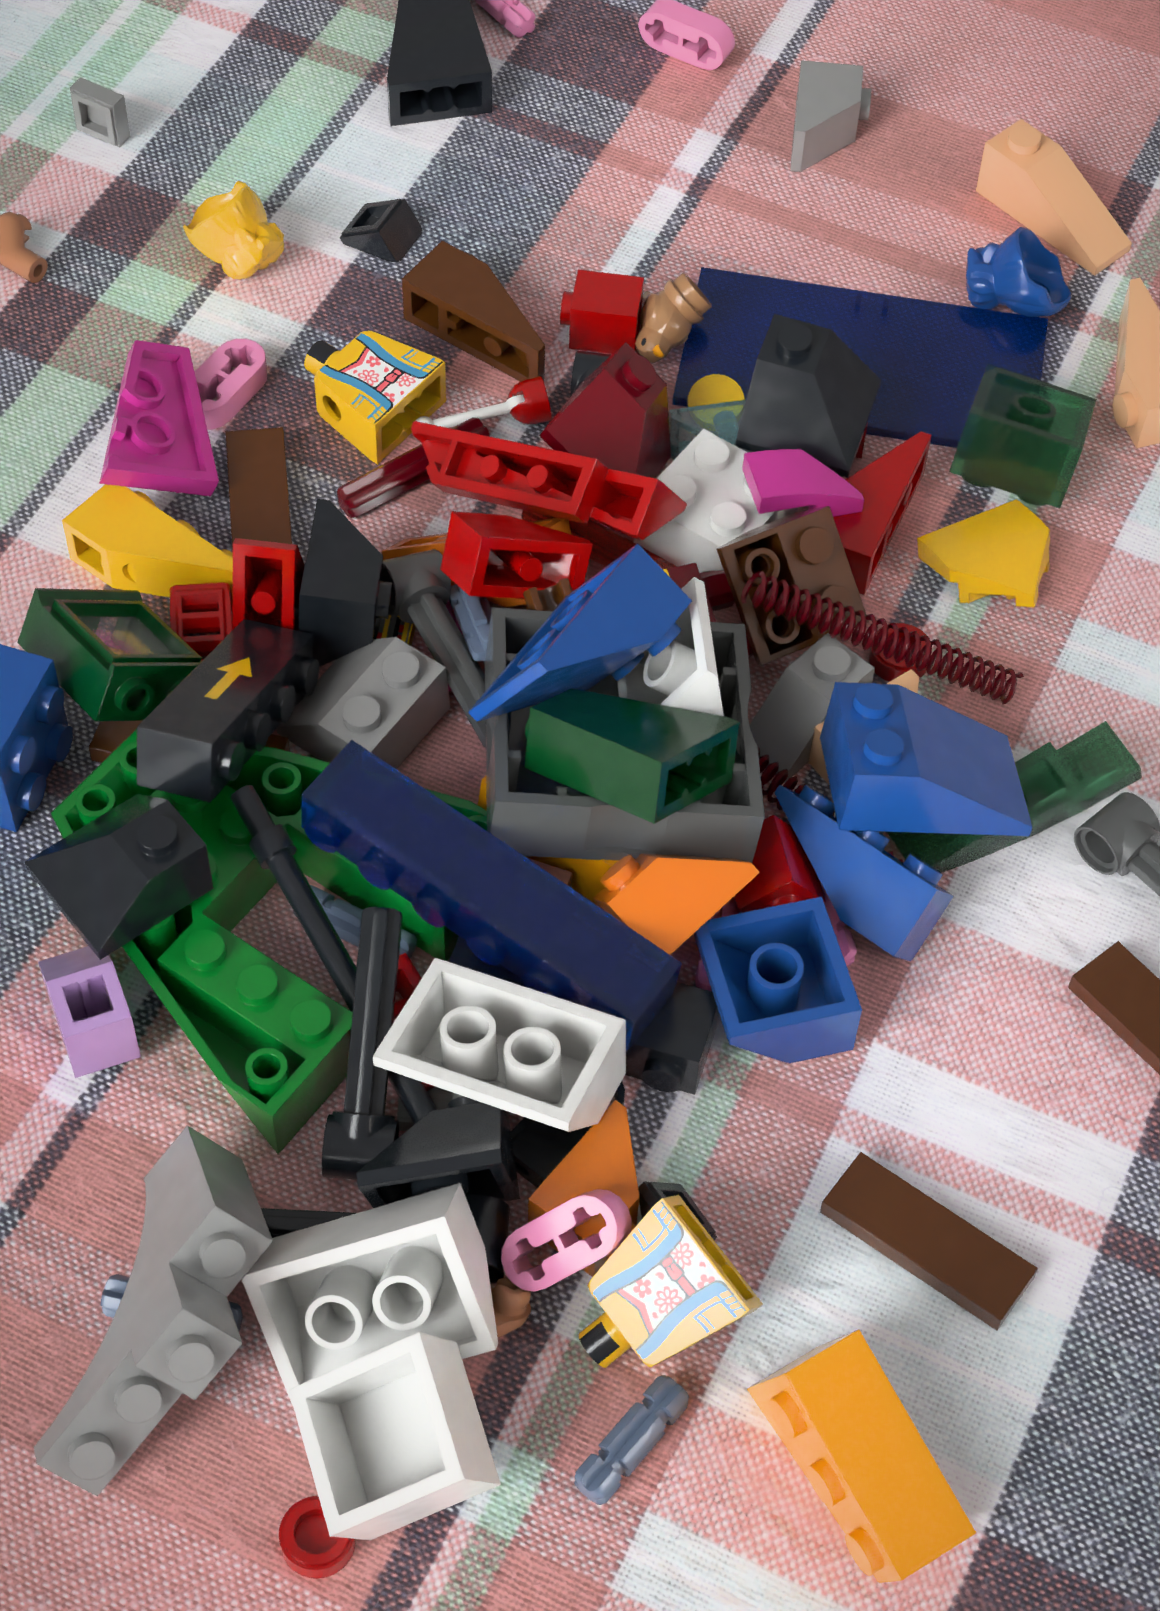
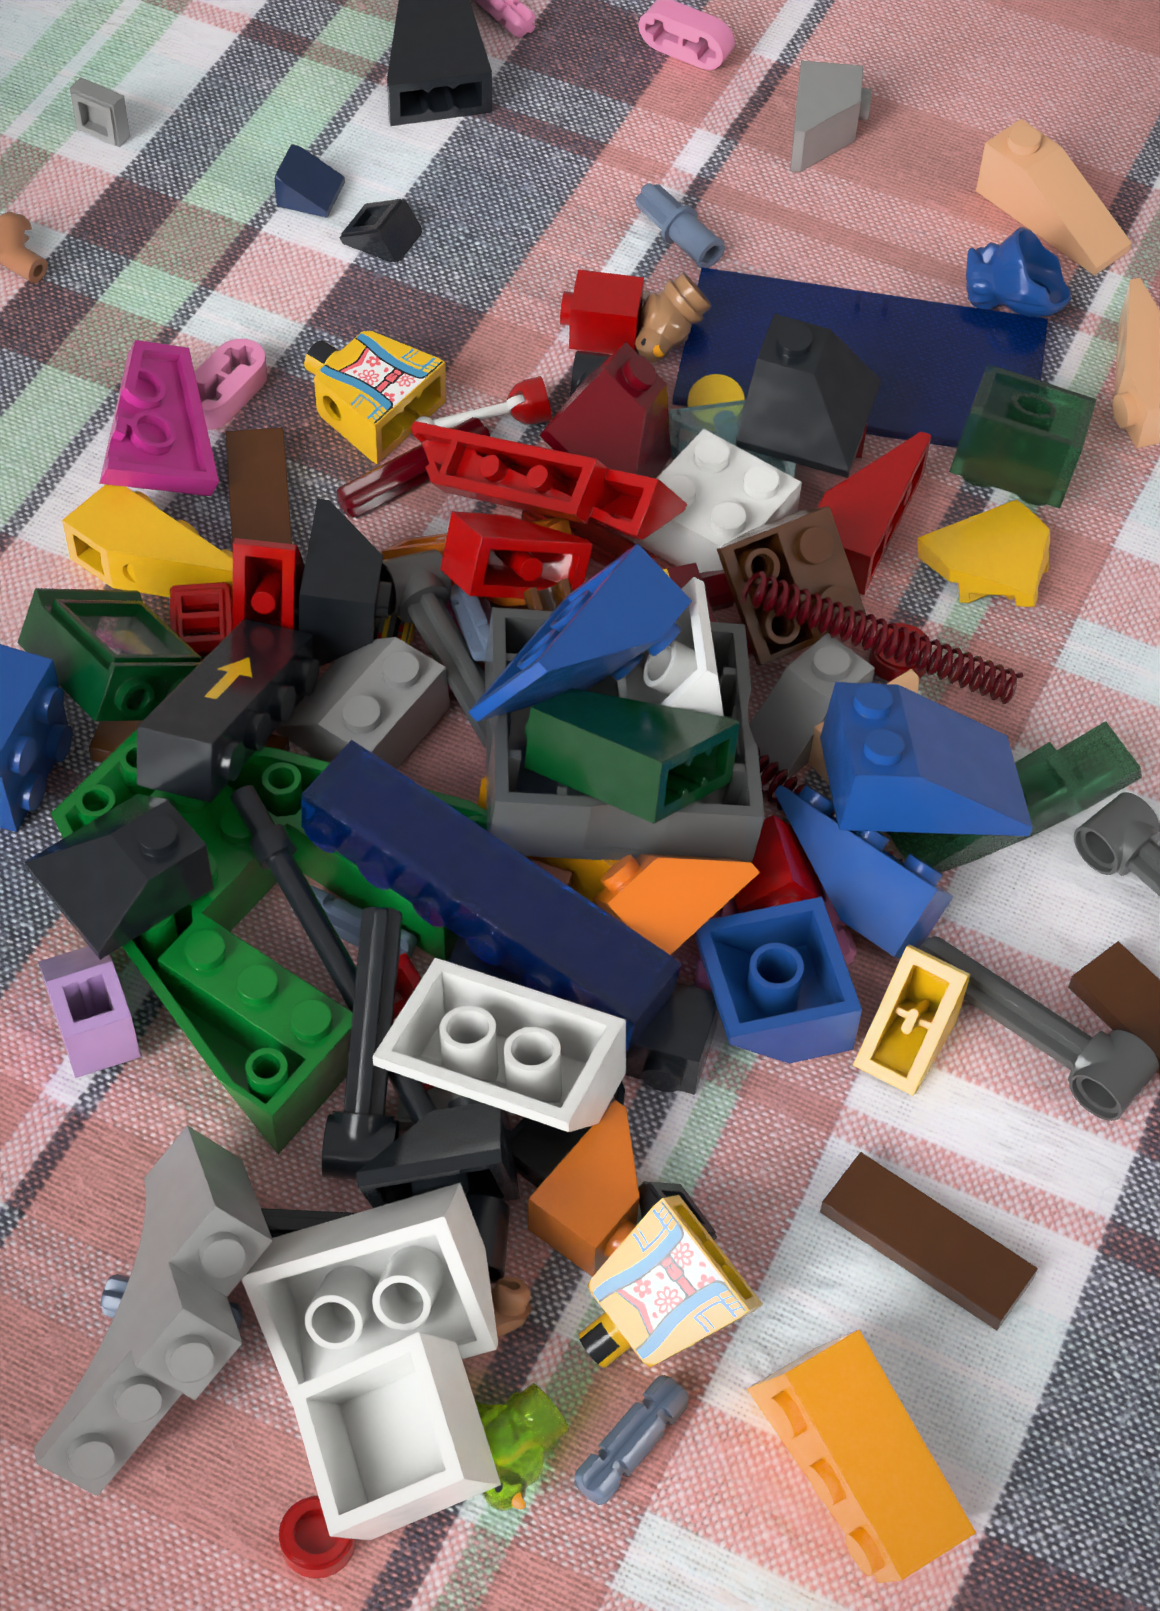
(236, 232): yellow hair -> none
(307, 183): none -> dark blue slope
(469, 308): reddish brown slope -> none
(517, 1440): none -> clear neon green animal
(559, 1227): bright pink beam -> none
(680, 225): none -> sand blue axle
(796, 479): dark pink slope -> none
(913, 1020): none -> yellow slope
(1104, 1068): none -> dark grey axle

